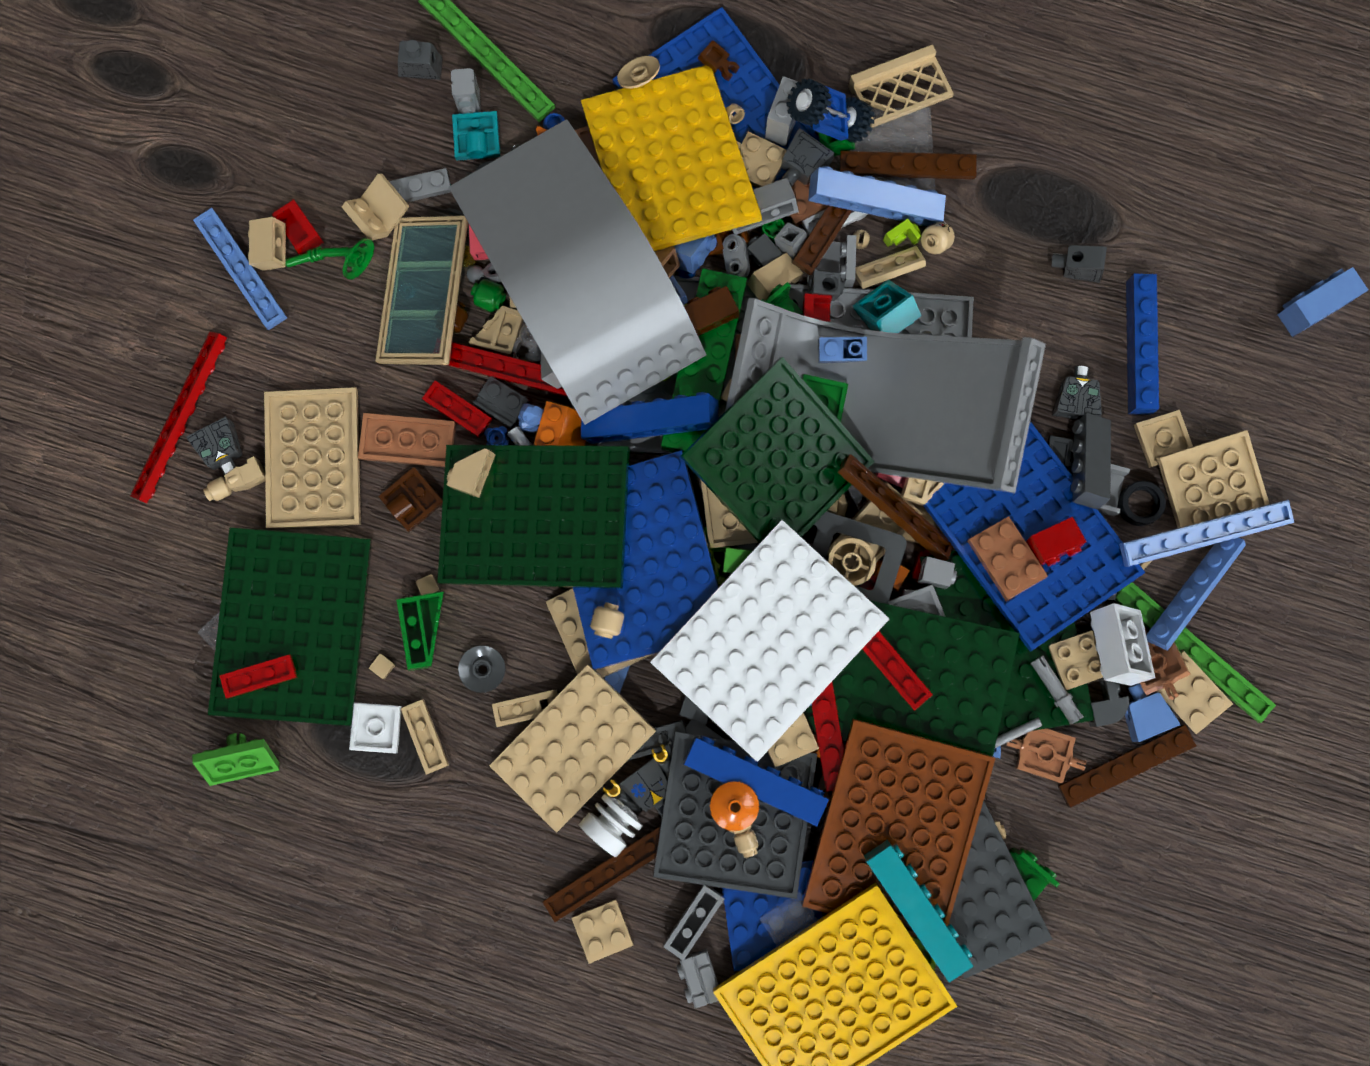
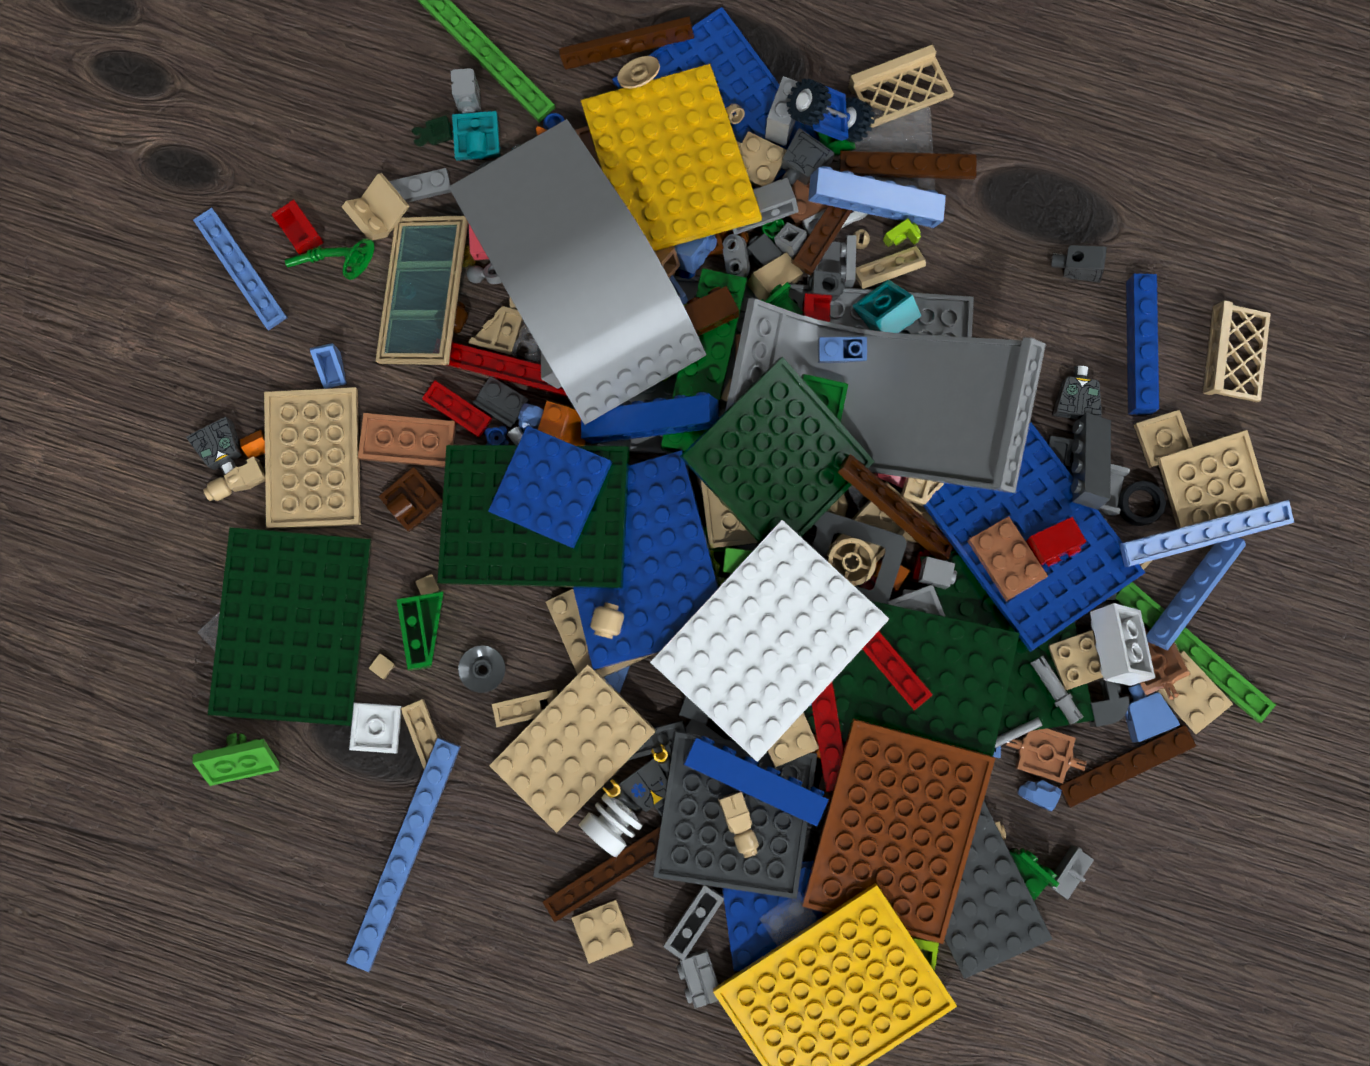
(176, 421): red plate -> none
(253, 444): none -> orange slope
(258, 676): red plate -> none
(267, 243): tan brick -> none
(329, 365): none -> medium blue slope
(403, 855): none -> medium blue plate
(419, 60): dark grey torso -> none
(436, 132): none -> clear green plate
(471, 472): tan slope -> none
(488, 295): green head -> none
(550, 486): none -> blue plate
(626, 43): none -> reddish brown plate
(716, 58): reddish brown plate -> none
(721, 806): orange dish -> none
(918, 910): teal brick -> none
(937, 238): tan head -> none
(1040, 793): none -> medium blue rock
(1071, 871): none -> light grey panel
(1220, 345): none -> tan fence
(1321, 300): medium blue brick -> none

